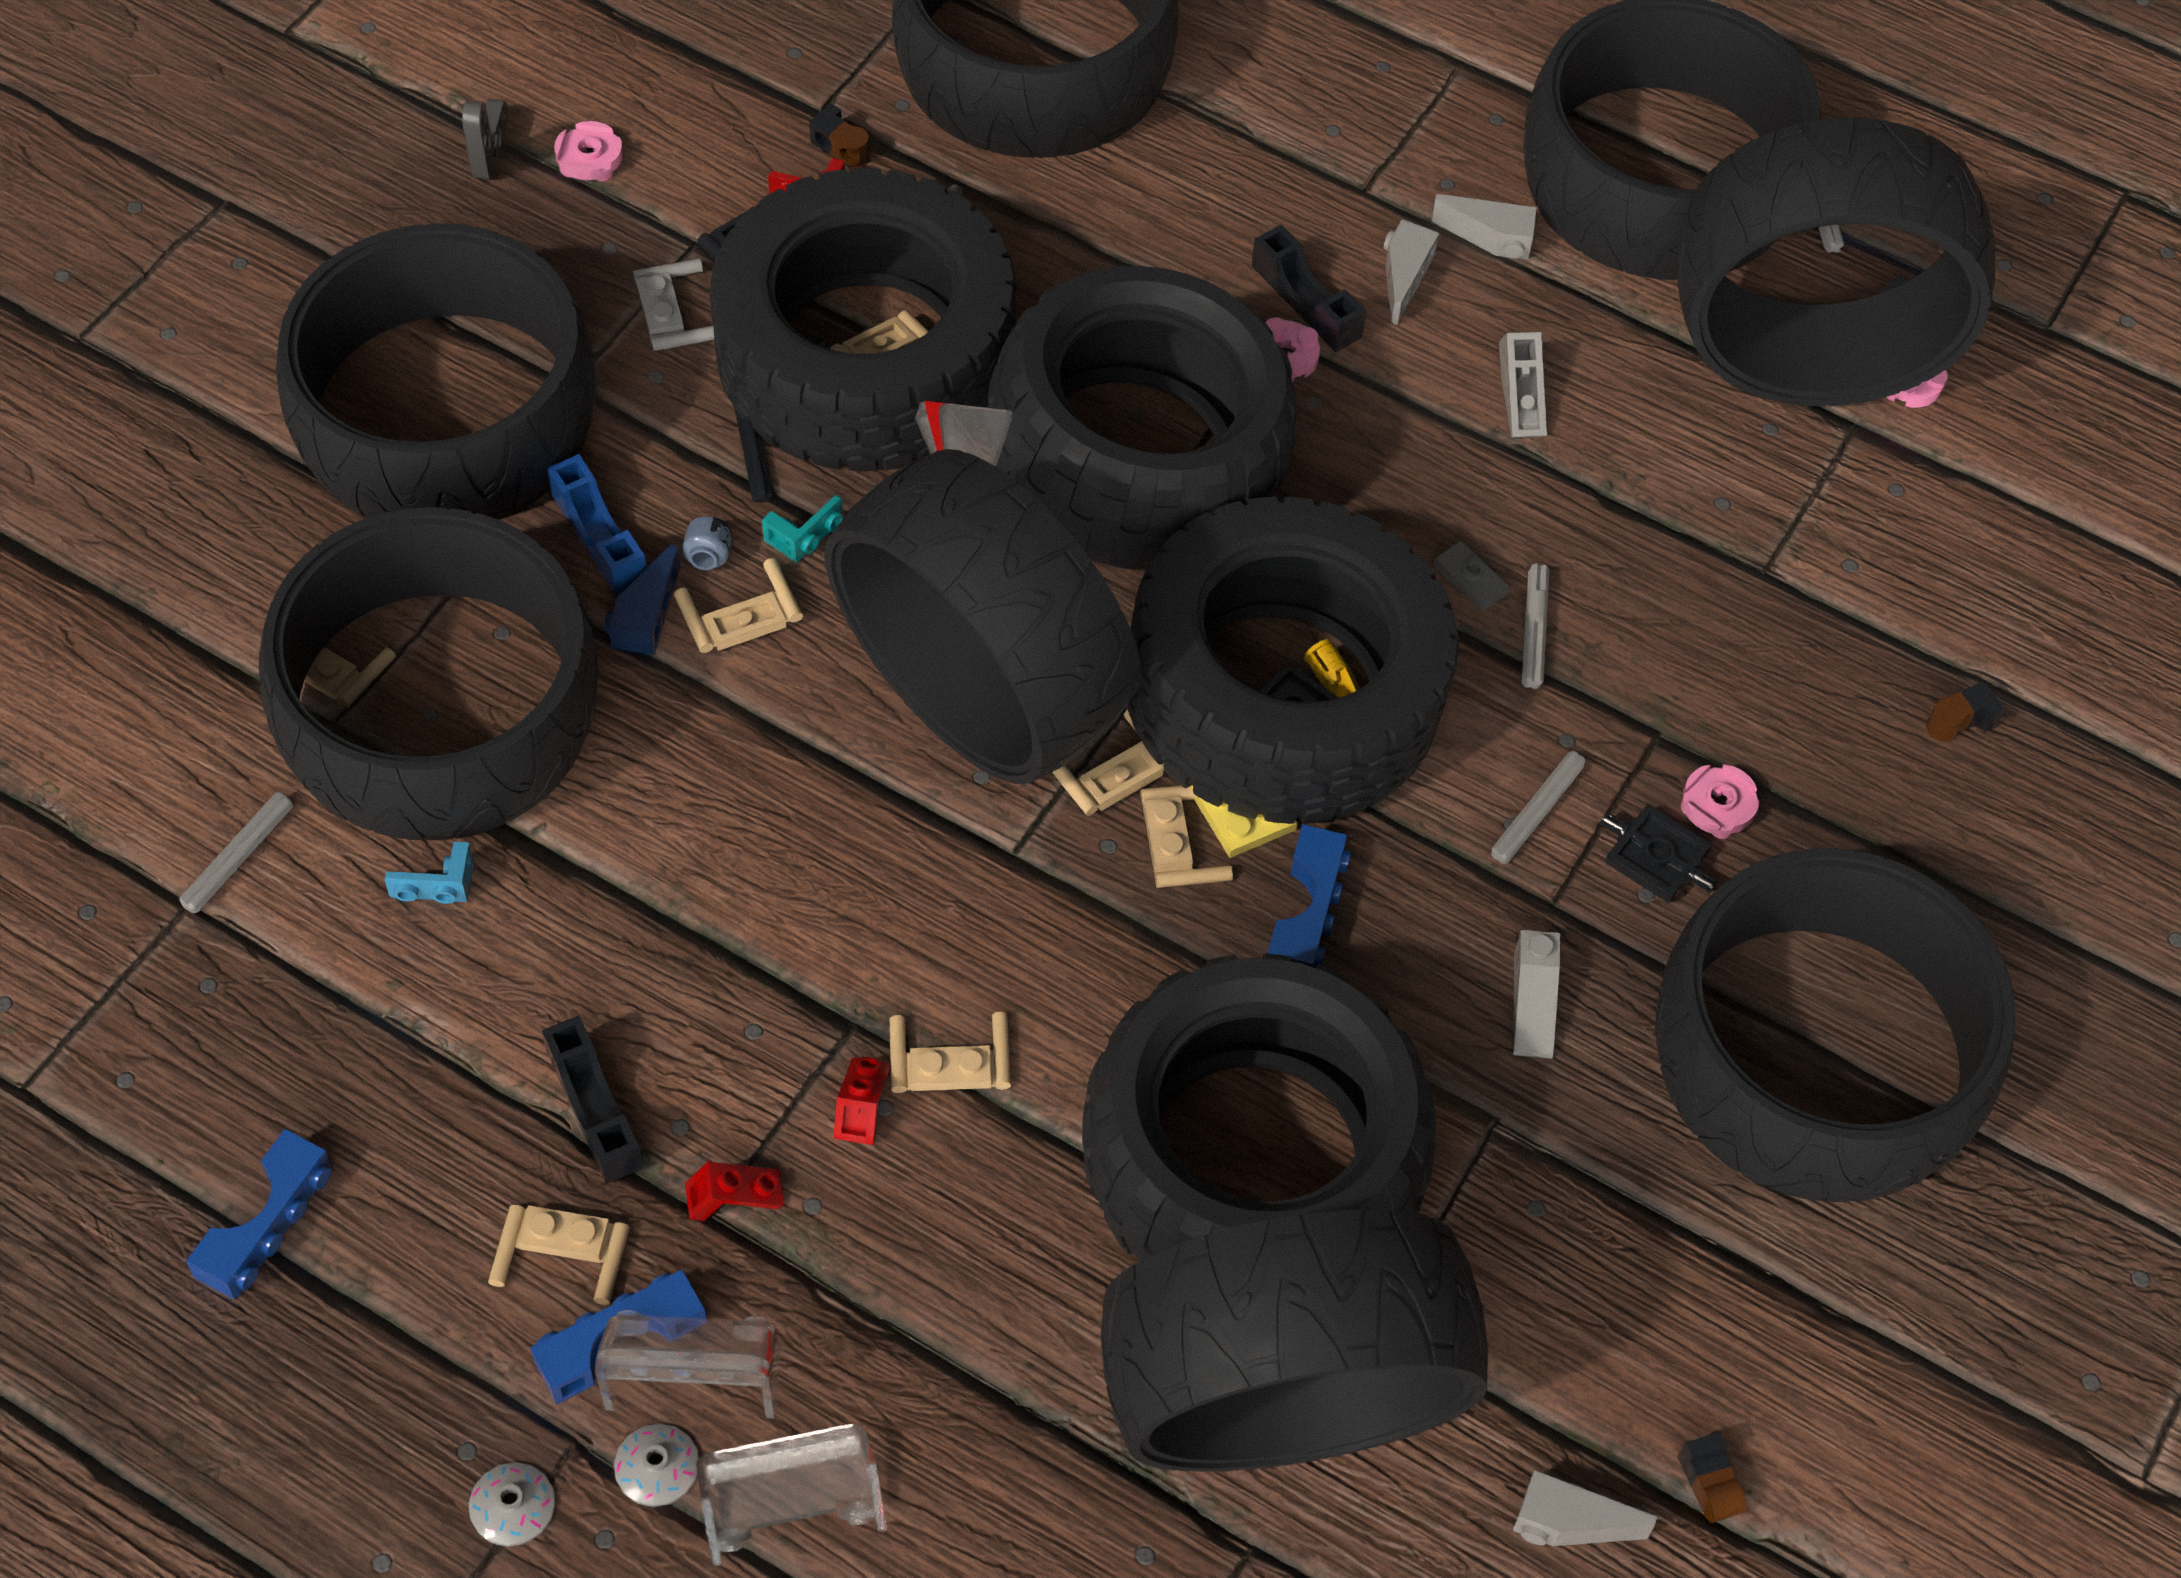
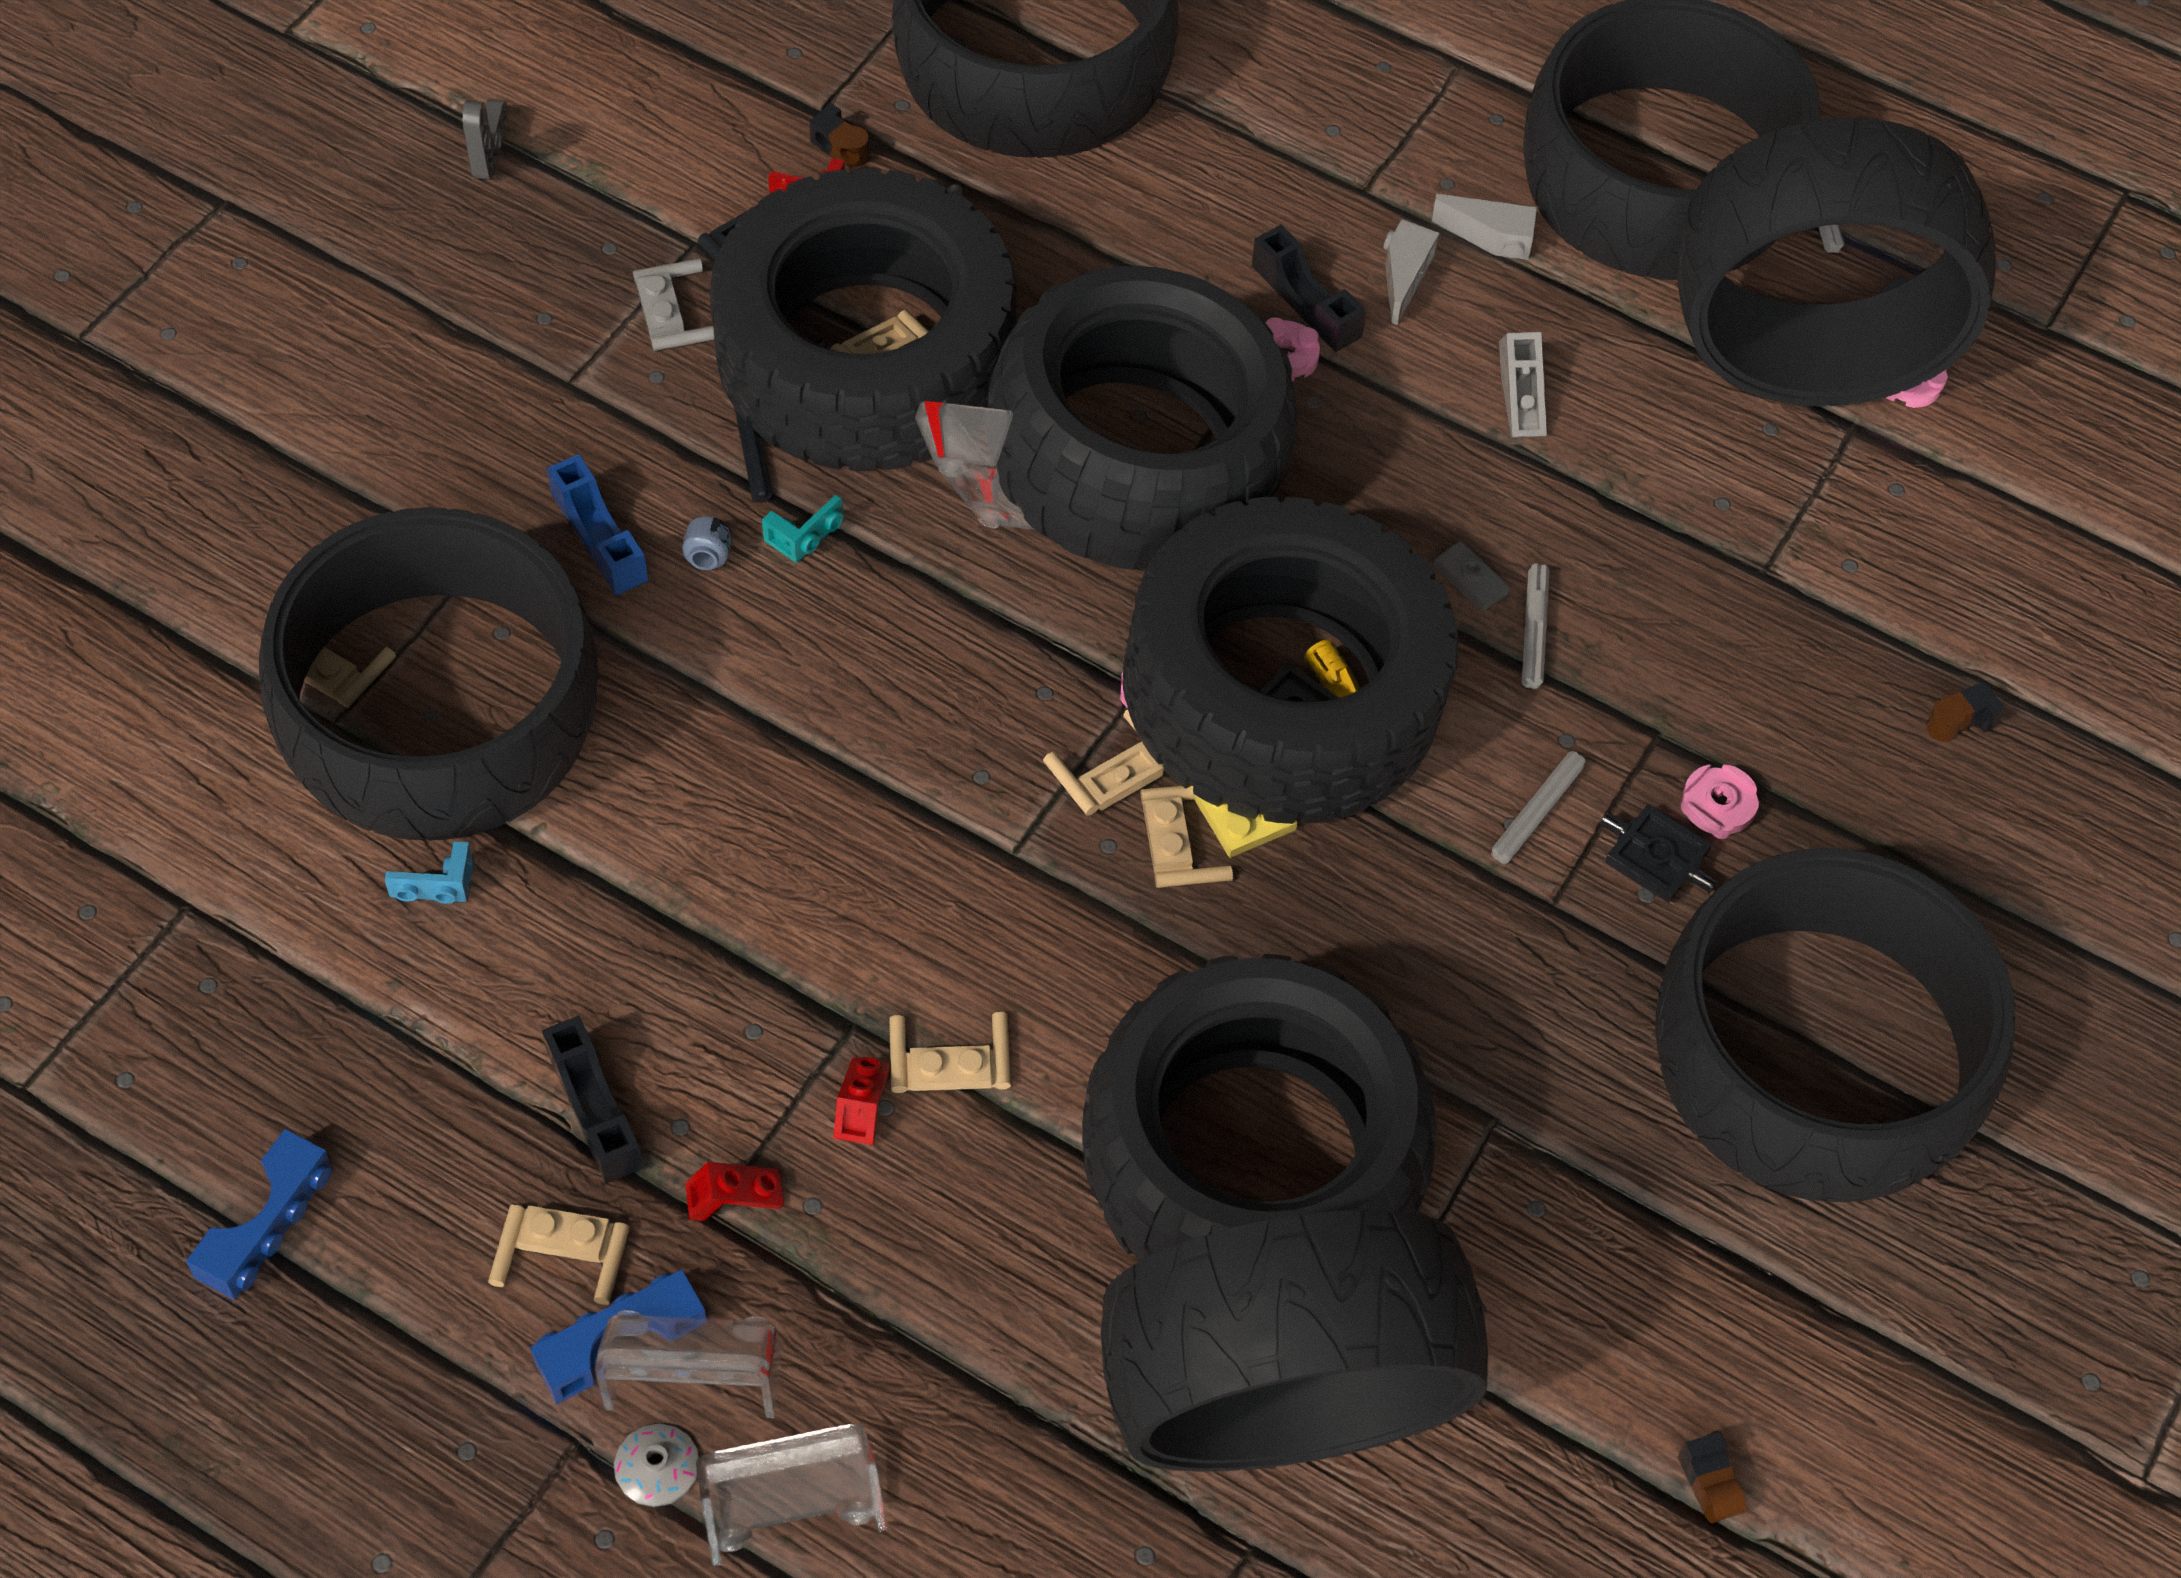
(236, 852): light grey axle -> none
(415, 277): black tyre -> none
(515, 1522): light grey dish -> none
(588, 166): bright pink plate -> none
(643, 606): dark blue slope -> none
(745, 619): tan plate -> none
(983, 615): black tyre -> none
(1316, 865): blue arch -> none
(1535, 993): light grey slope -> none
(1570, 1515): light grey slope -> none

